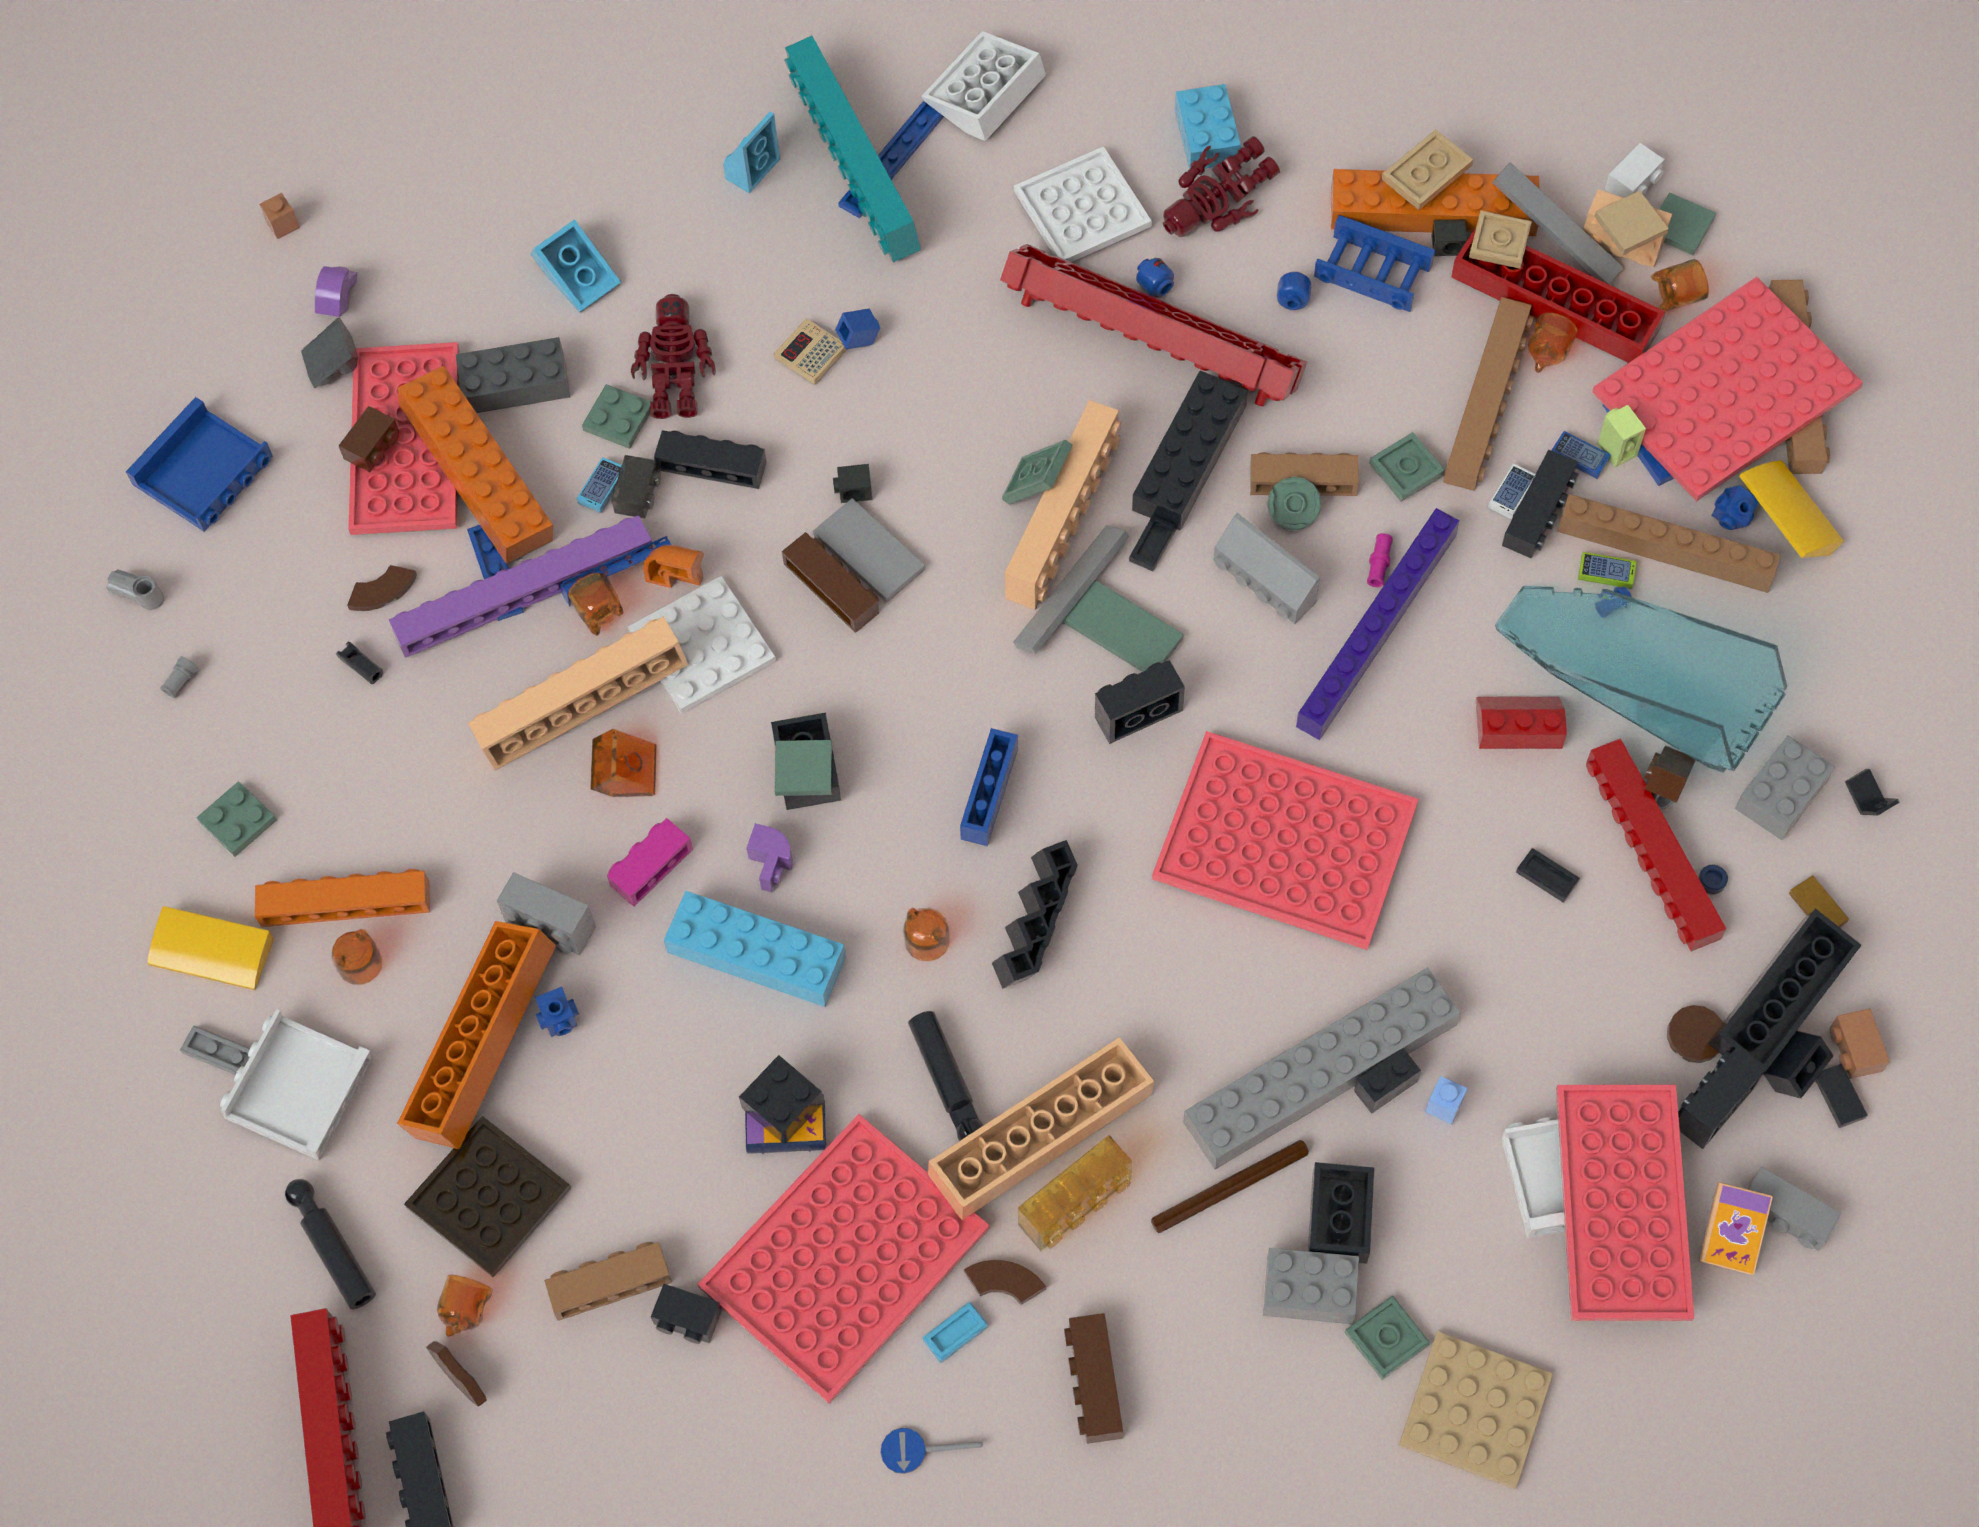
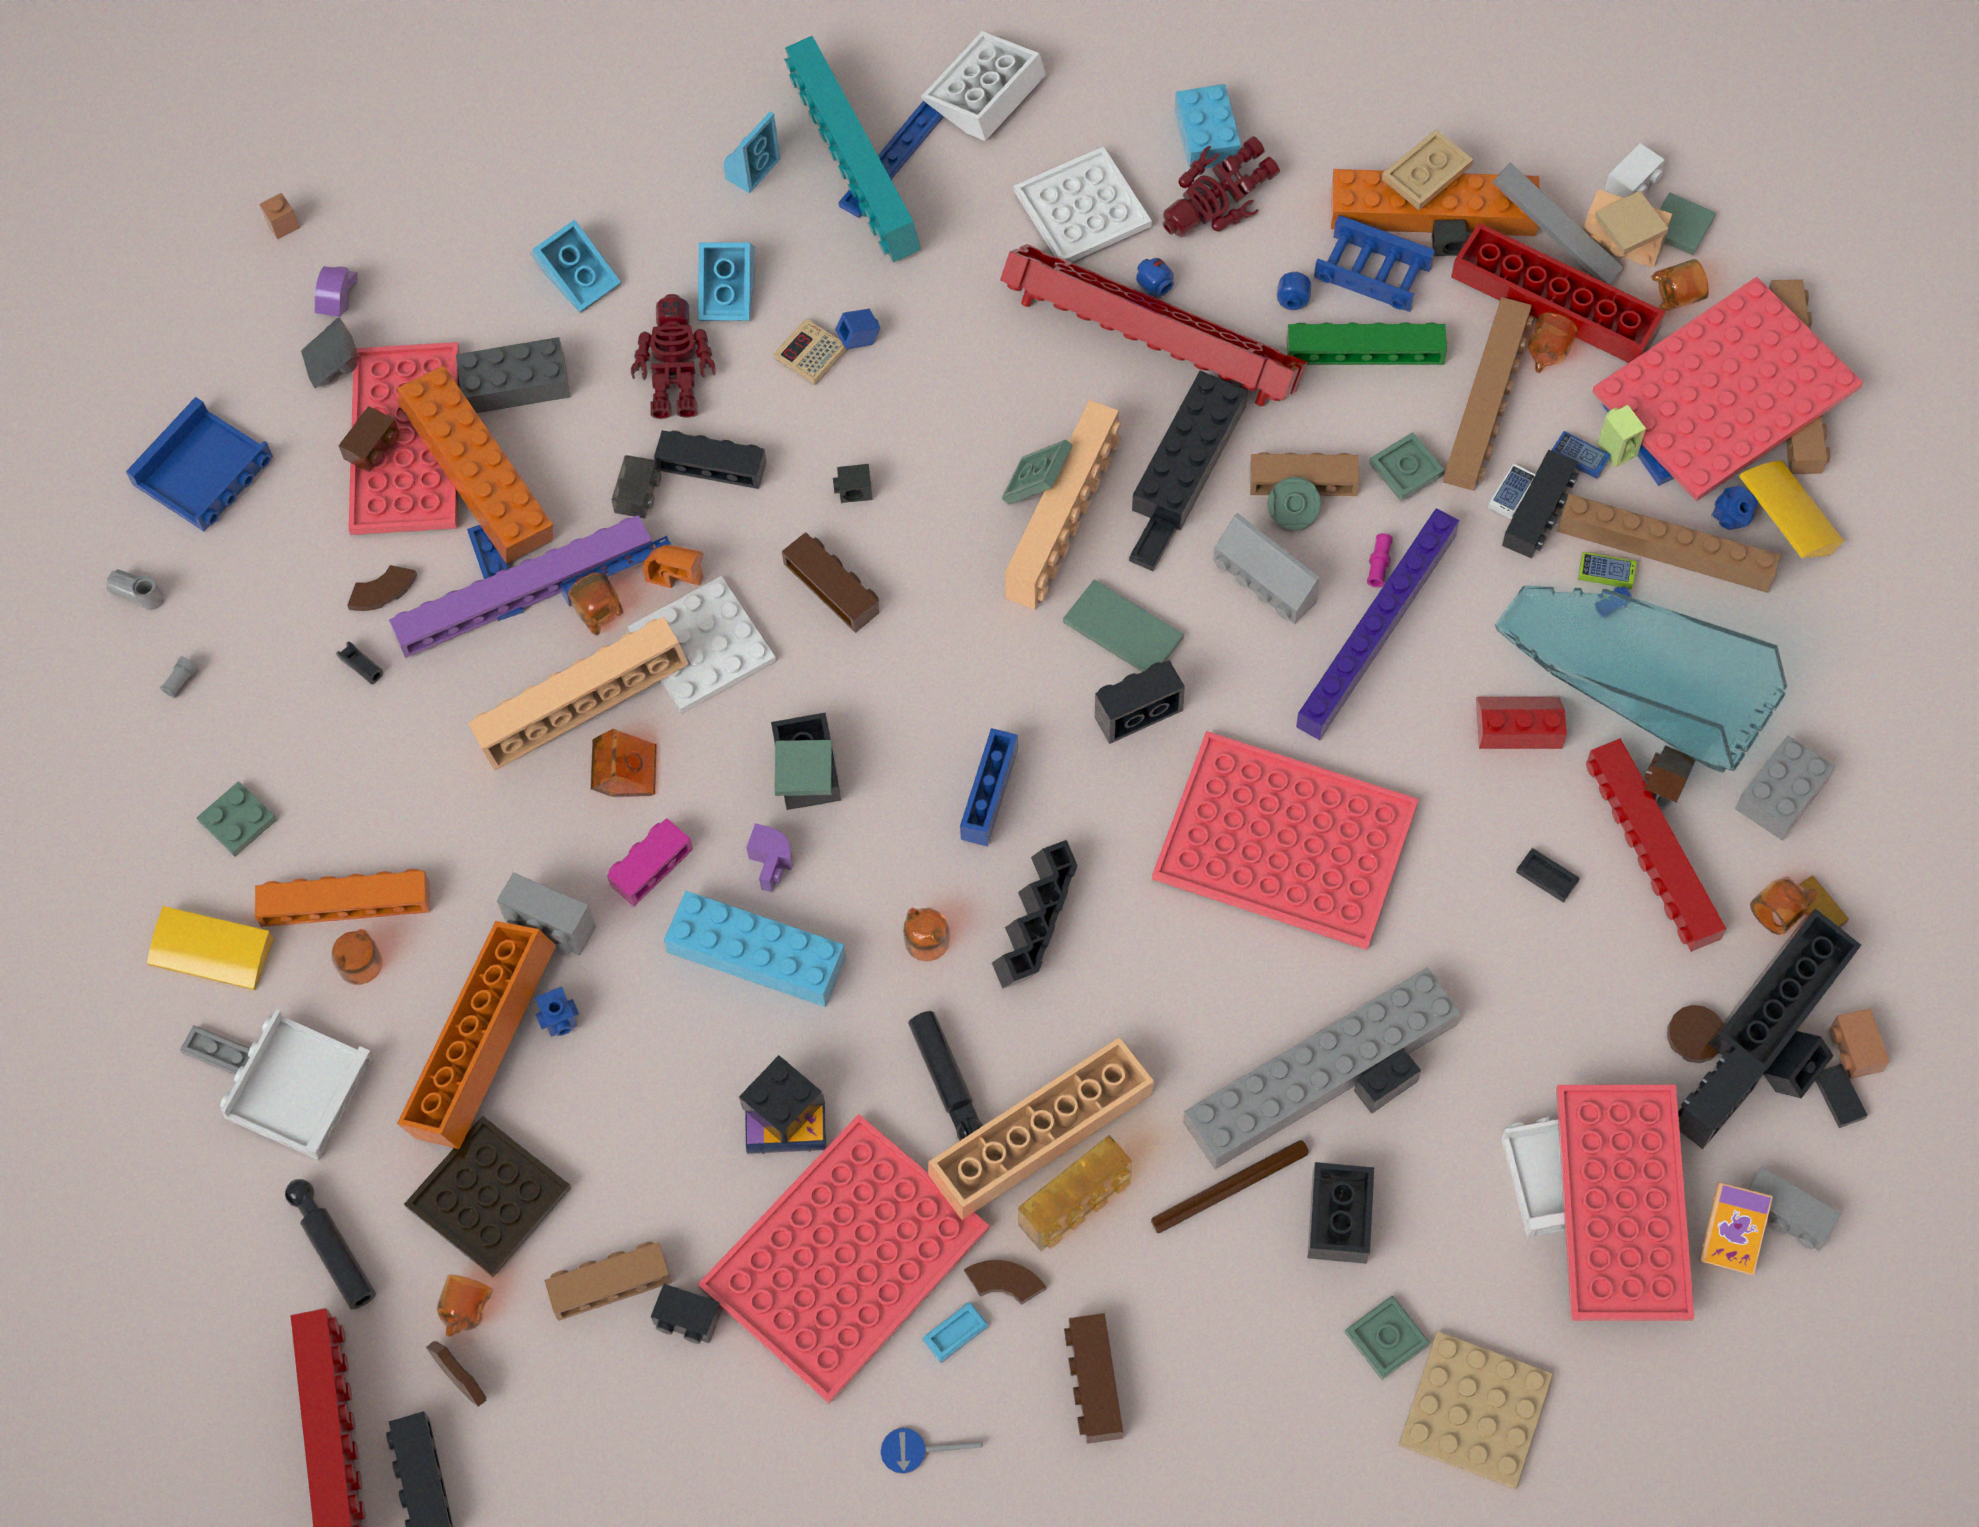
(600, 485): tile -> none
(617, 416): sand green plate -> none
(725, 281): none -> medium azure slope
(869, 550): light grey tile -> none
(1071, 589): light grey tile -> none
(1311, 1286): light grey brick -> none
(1368, 343): none -> green brick
(1446, 1100): light blue brick -> none
(1500, 239): tan tile -> none
(1713, 879): dark blue tile -> none
(1786, 900): none -> clear orange piece
(1868, 795): black bracket -> none

